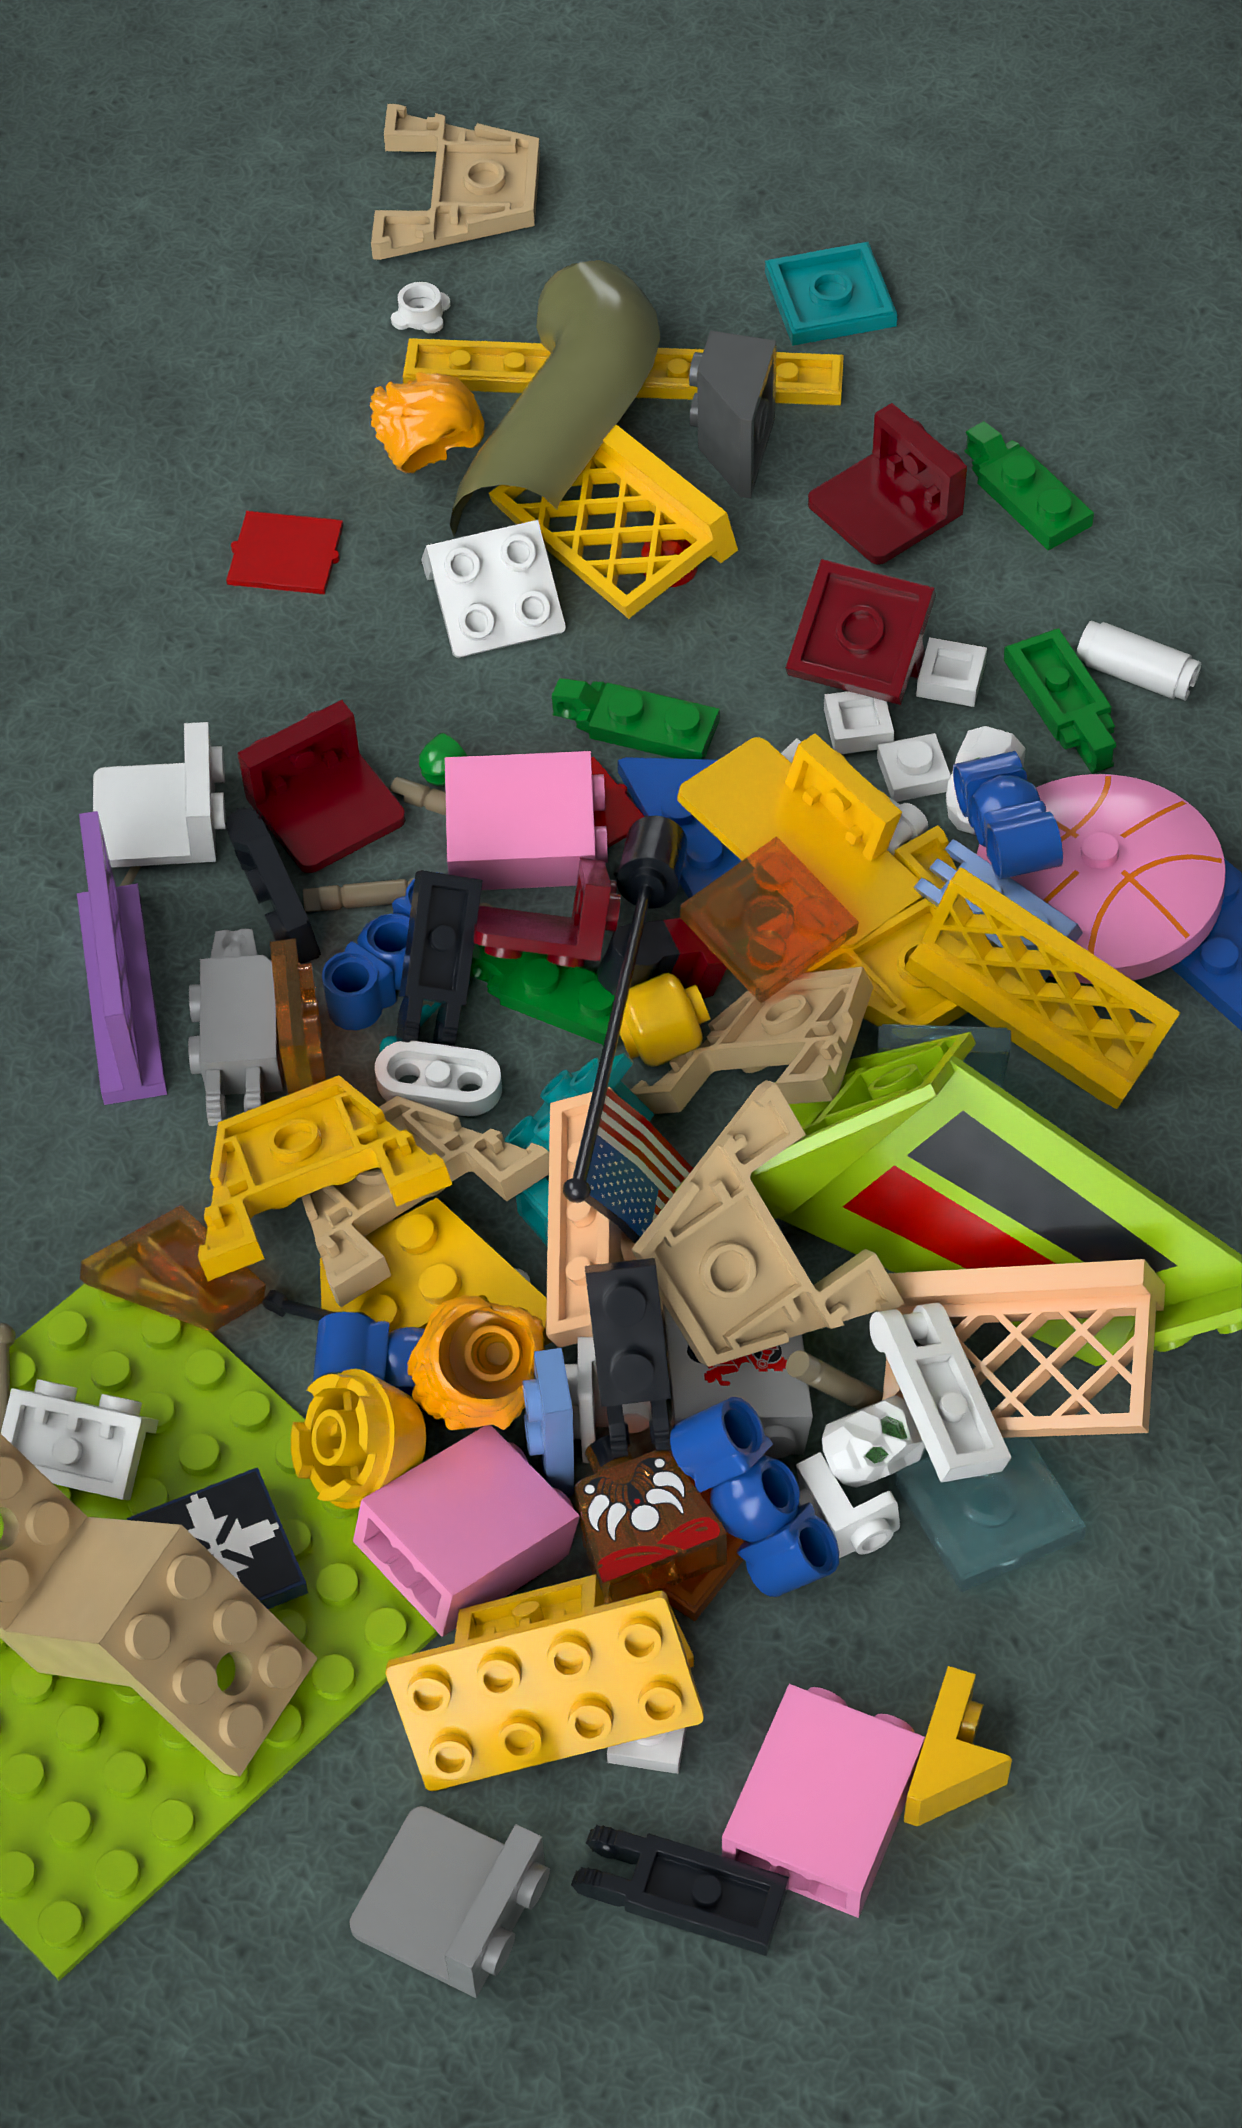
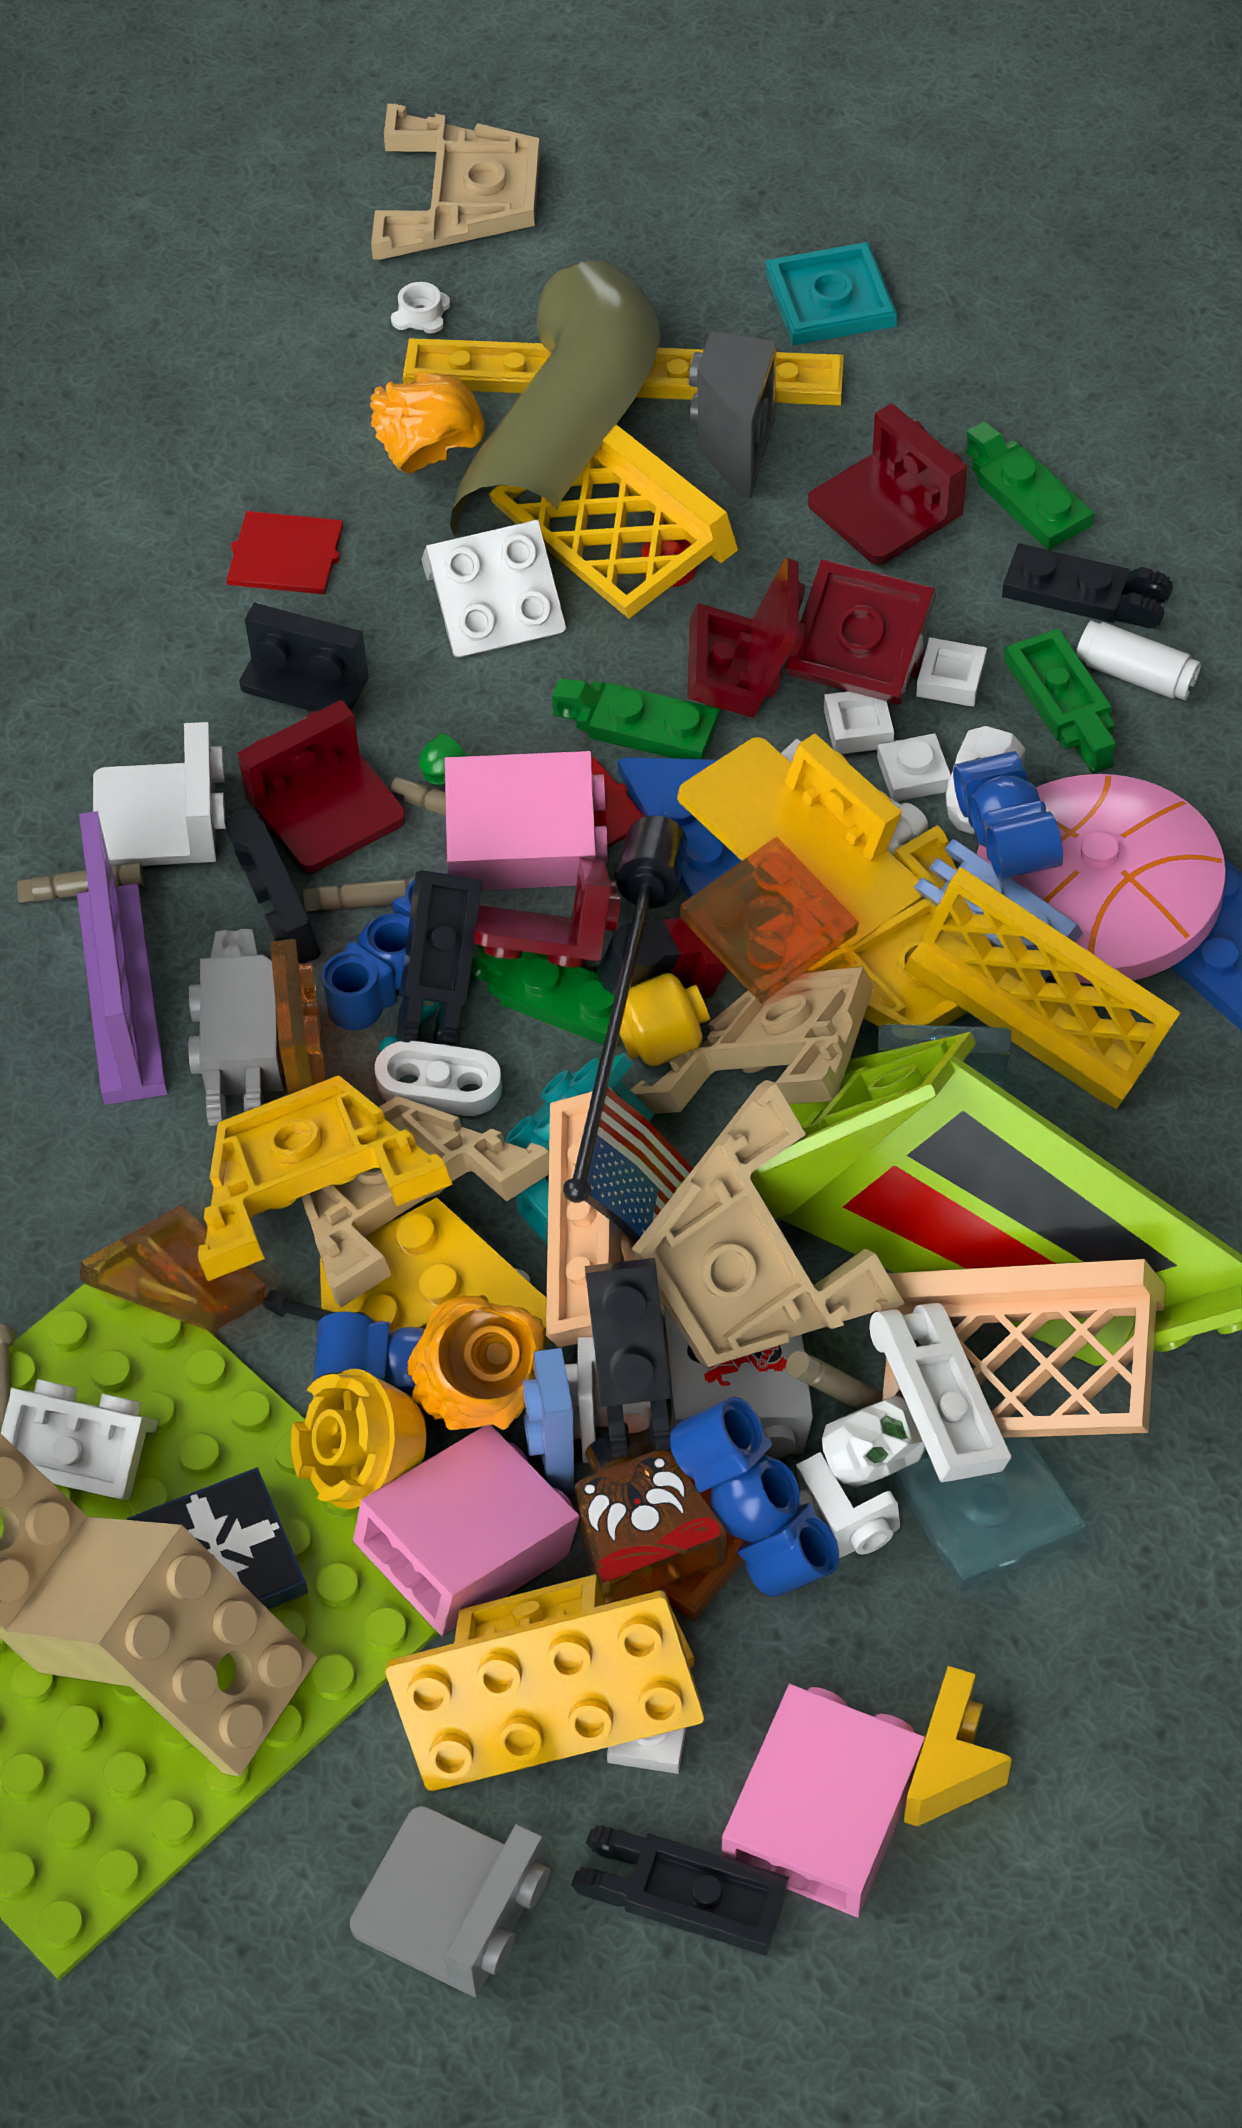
(74, 882): none -> dark tan wheel
(303, 660): none -> black bracket
(740, 658): none -> dark red bracket
(1086, 587): none -> black hinge

